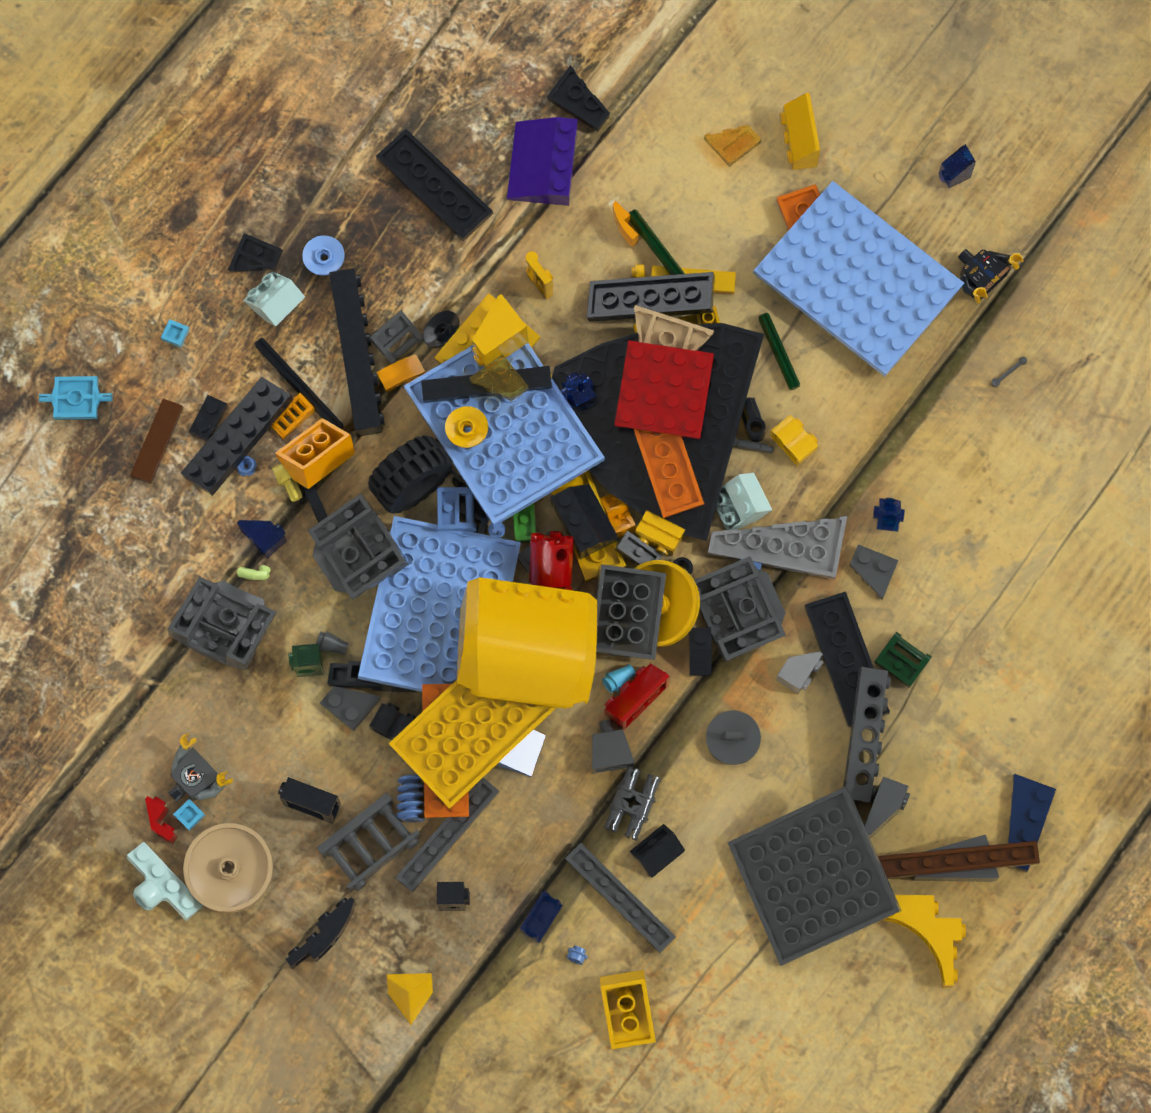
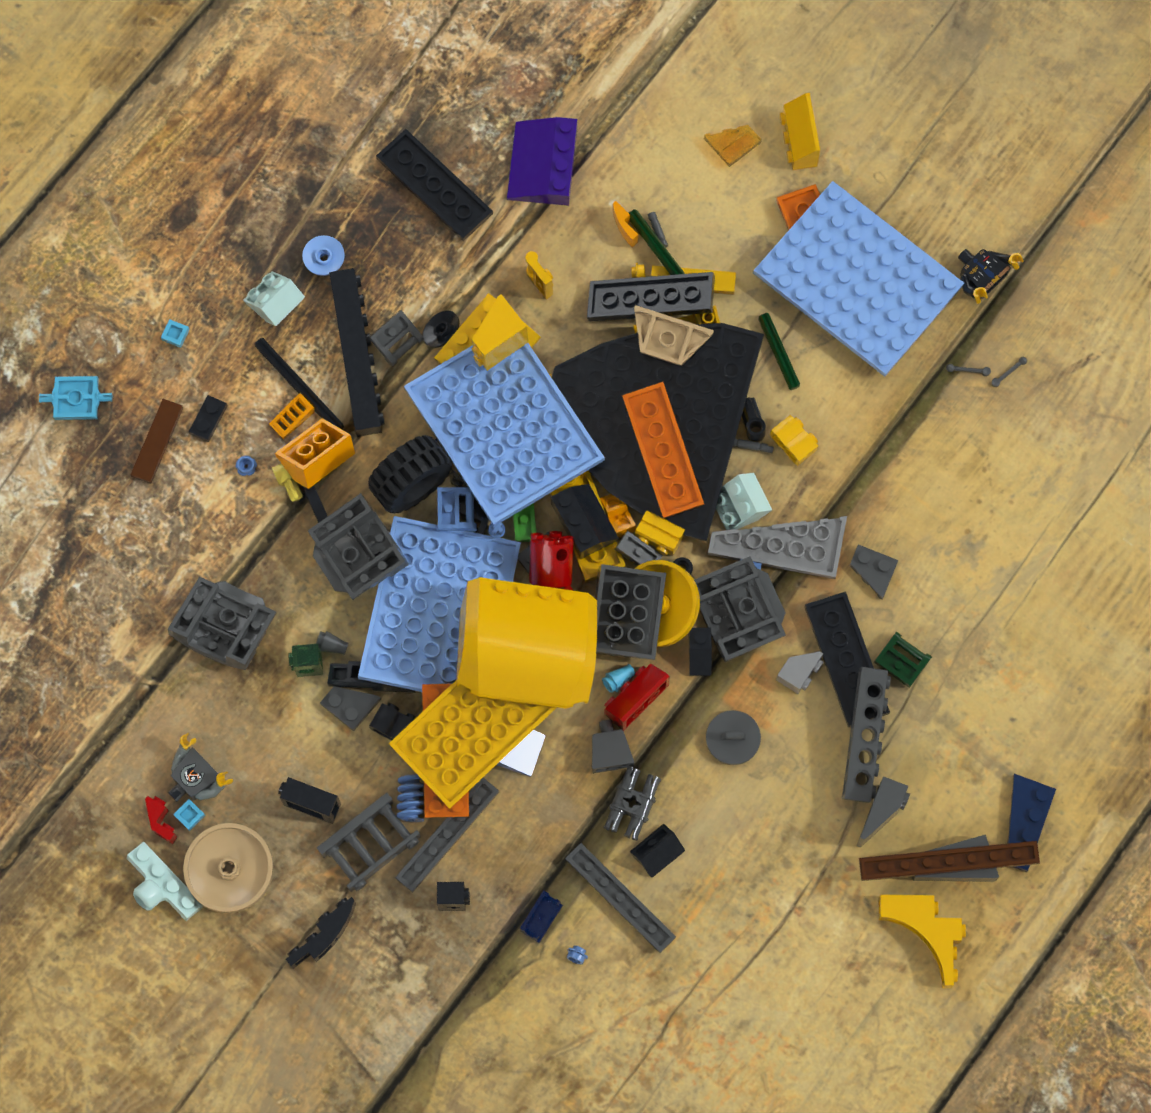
(237, 436): black plate -> none
(251, 574): yellowish green arm -> none
(254, 255): black wing -> none
(263, 535): clear blue slope -> none
(400, 372): light orange slope -> none
(410, 992): yellow slope -> none
(461, 387): black tile -> none
(462, 418): yellow dish -> none
(500, 379): clear yellow wing -> none
(577, 100): black wing -> none
(584, 392): clear blue brick -> none
(627, 1009): yellow slope -> none
(657, 228): none -> dark grey wheel
(664, 389): red plate -> none
(814, 876): dark grey plate -> none
(888, 514): clear blue brick -> none
(957, 167): clear blue slope -> none
(985, 371): none -> dark grey hinge

